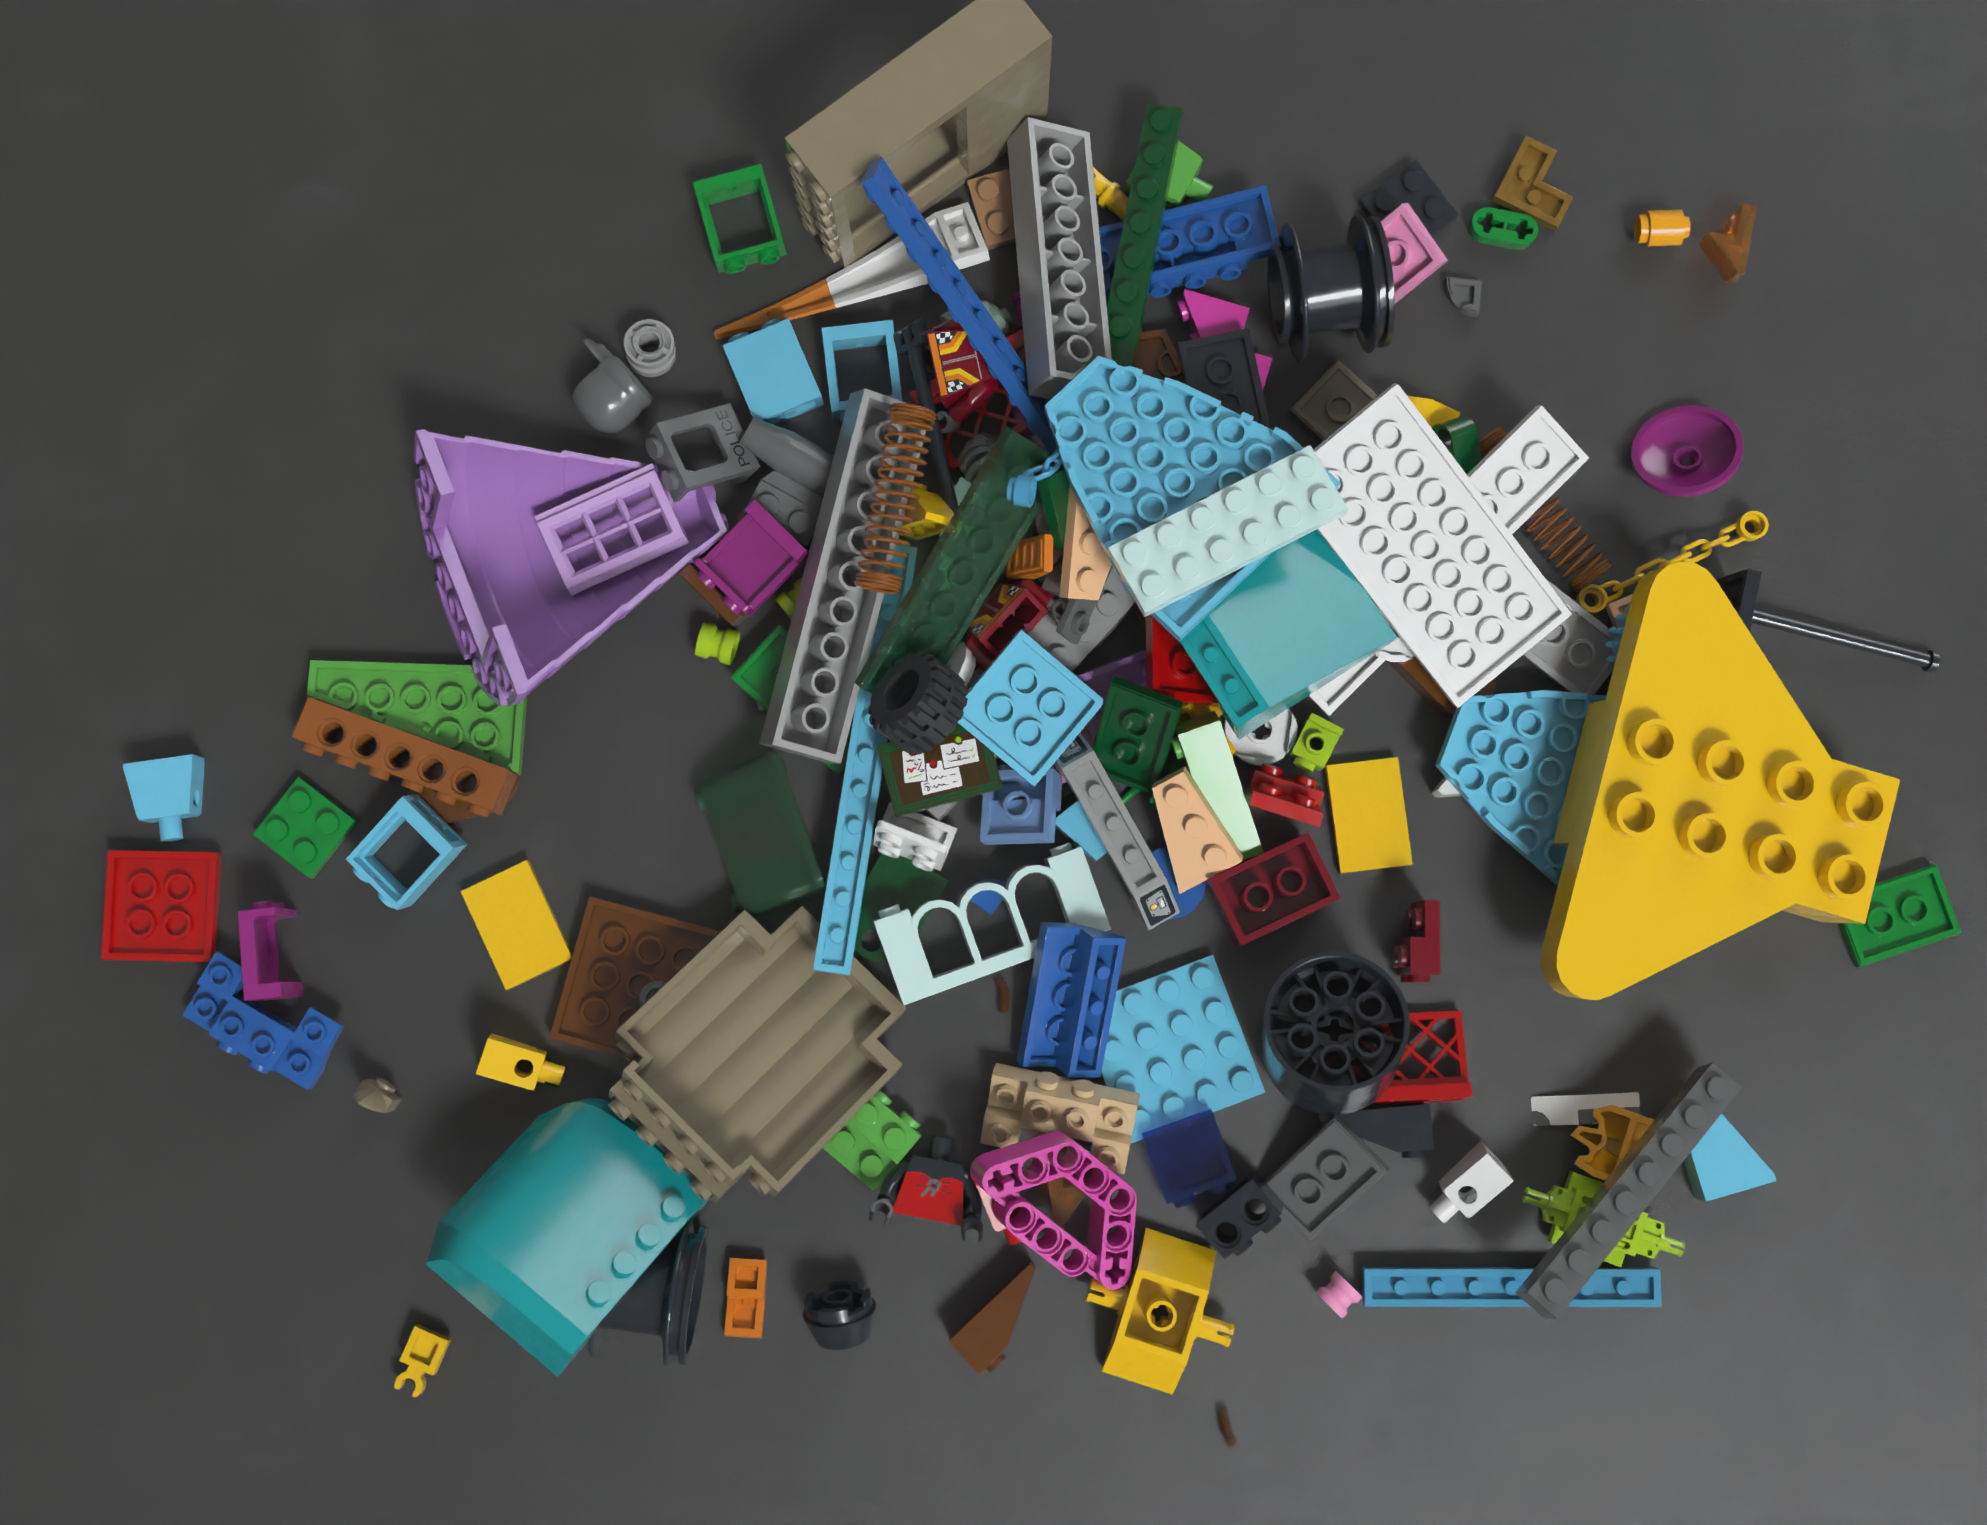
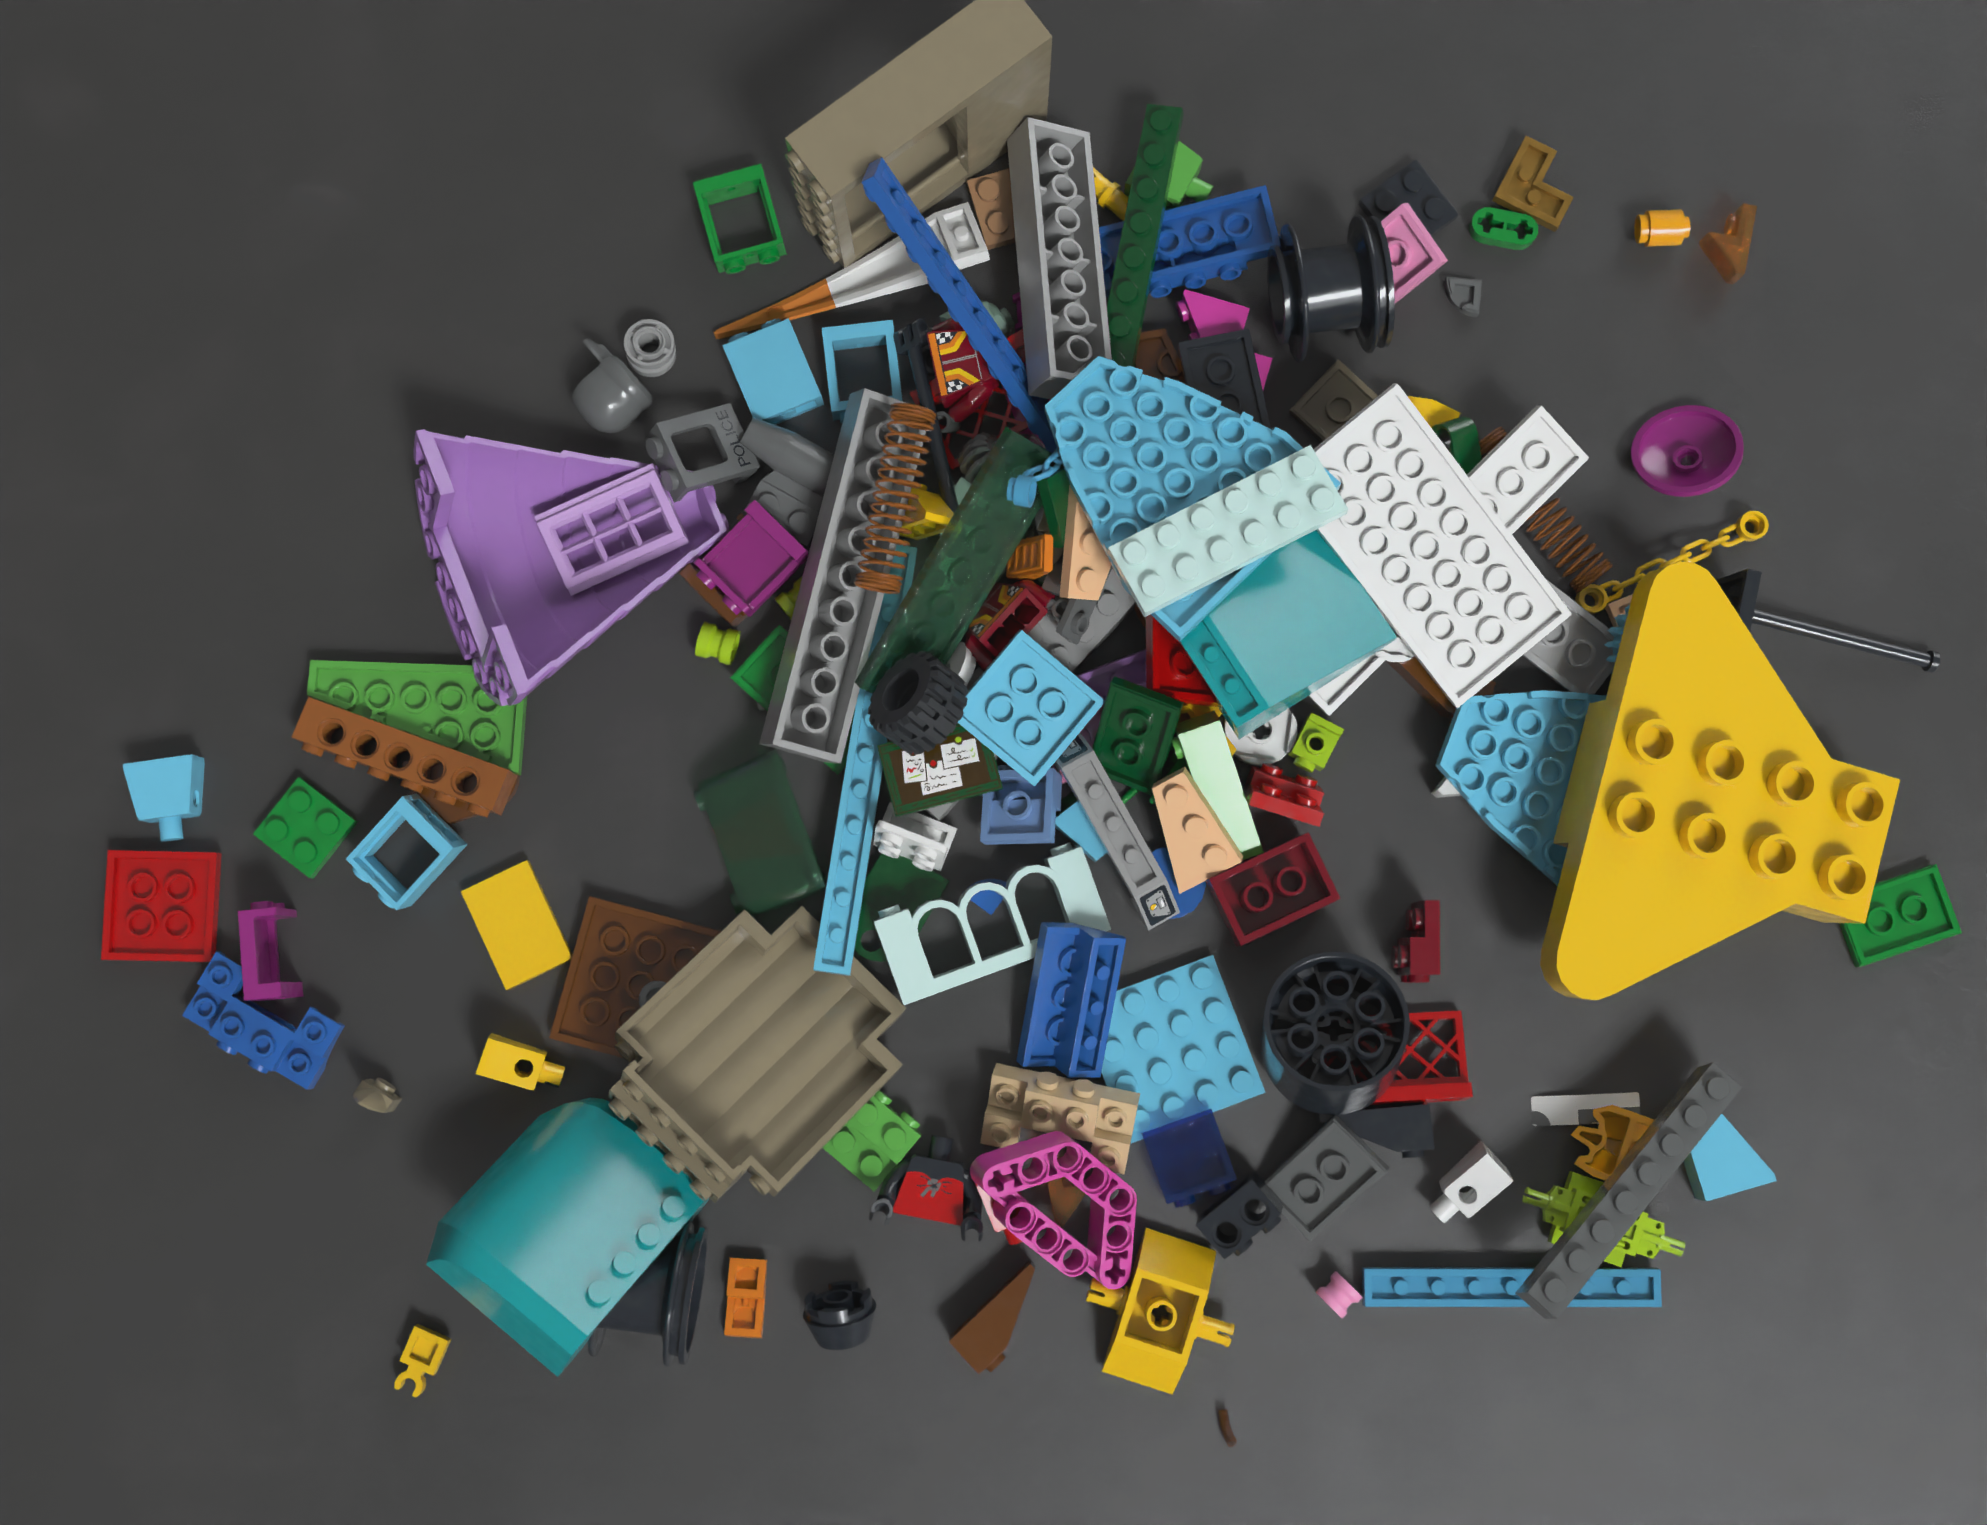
(1004, 996): reddish brown leg -> none
(1368, 815): yellow tile -> none

